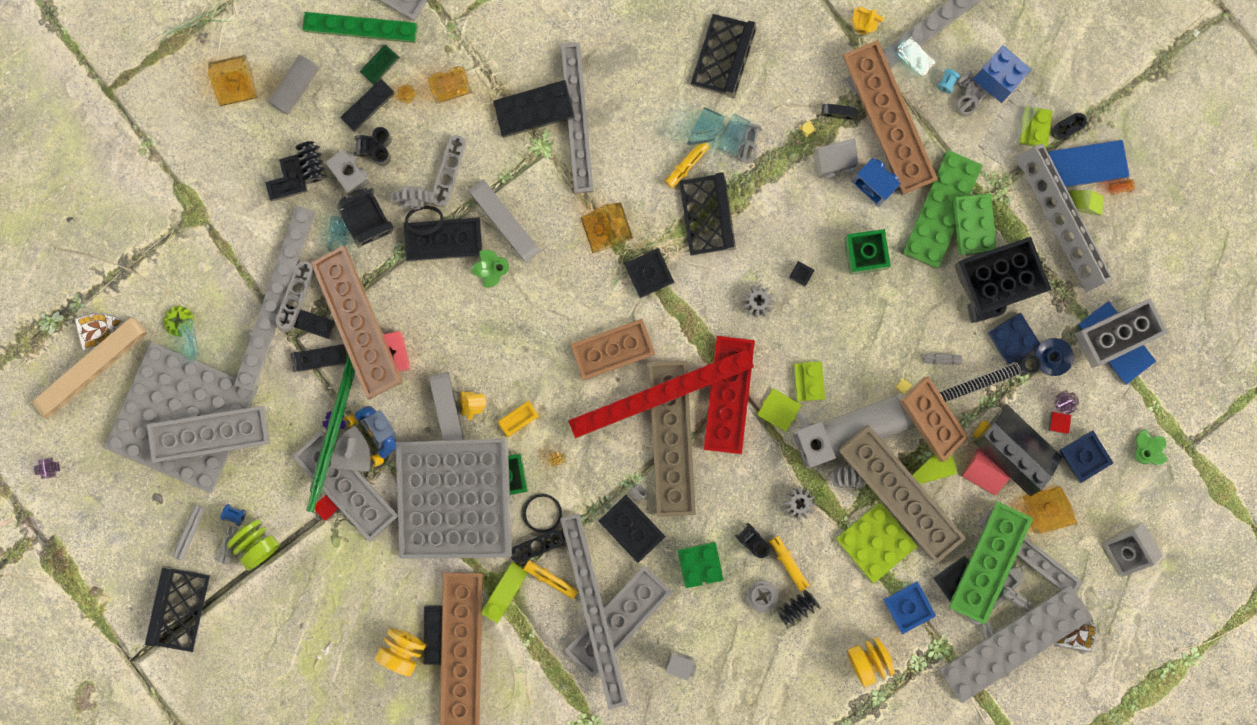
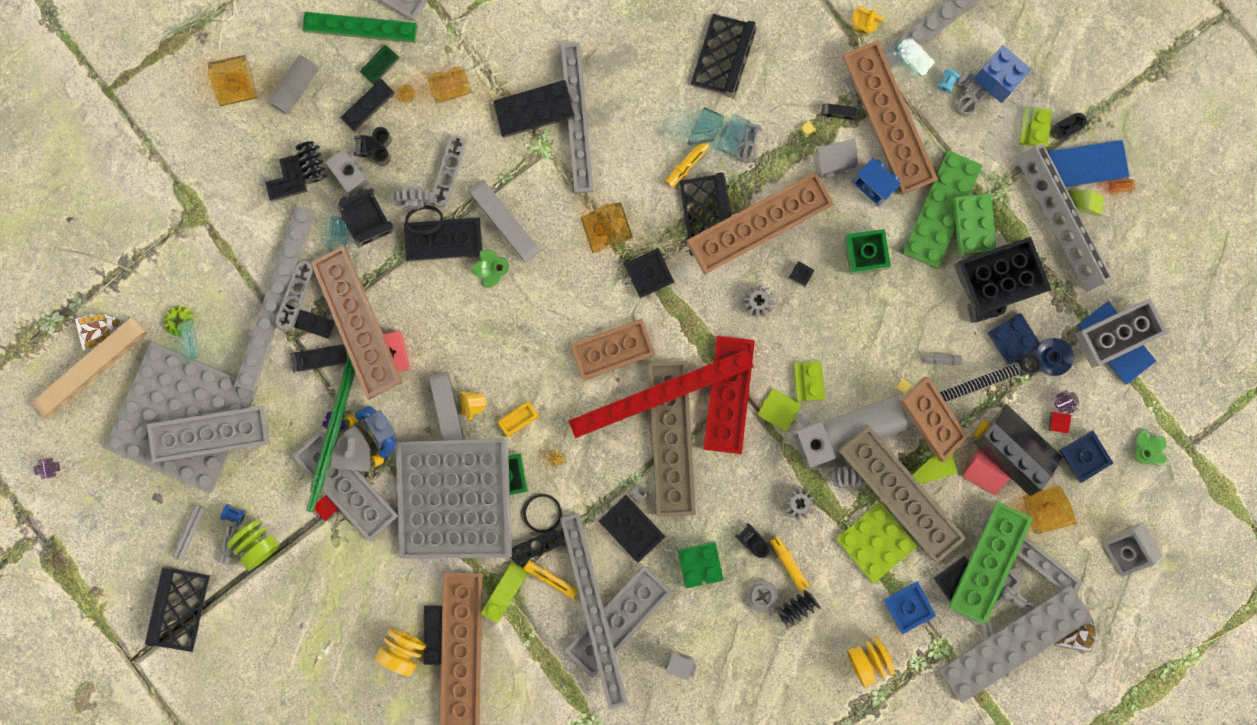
(759, 223): none -> medium nougat plate

